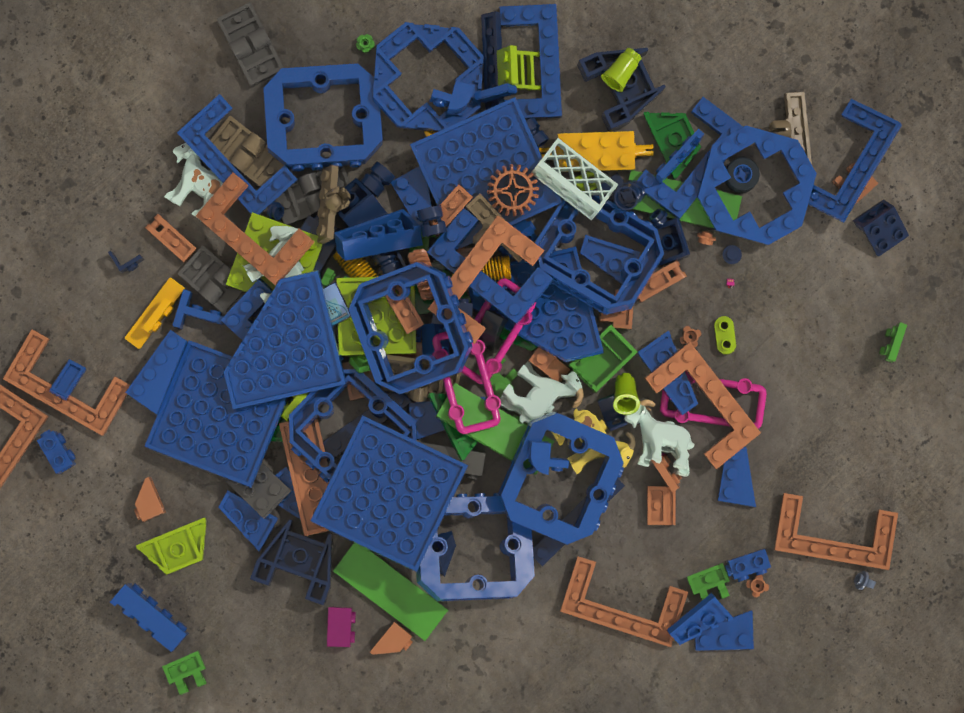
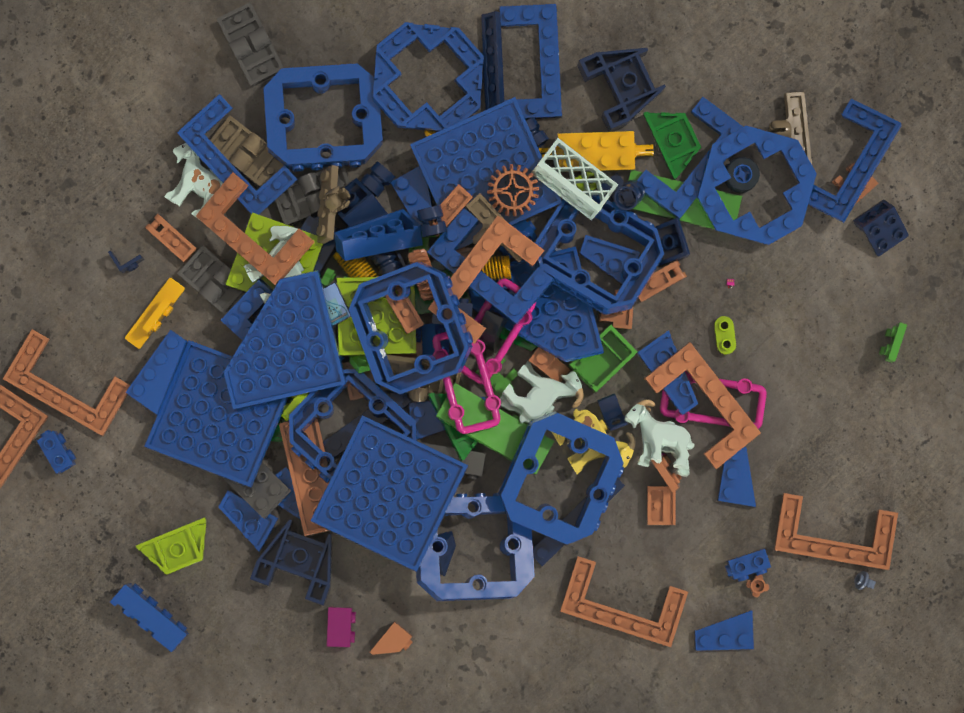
(67, 380): blue tile -> none
(148, 502): nougat slope -> none
(185, 667): bright green plate -> none
(194, 311): blue bracket -> none
(275, 211): dark blue plate -> none
(365, 38): bright green plate -> none
(390, 590): bright green tile -> none
(456, 101): blue brick -> none
(495, 93): blue tile -> none
(511, 67): lime plate -> none
(540, 457): blue brick -> none
(621, 70): lime plant -> none
(626, 397): lime plant -> none
(658, 217): dark blue plate -> none
(678, 156): blue wing -> none
(695, 335): nougat plate -> none
(701, 617): blue wing -> none
(706, 238): nougat plate -> none
(709, 579): bright green plate -> none
(732, 254): dark blue plate -> none

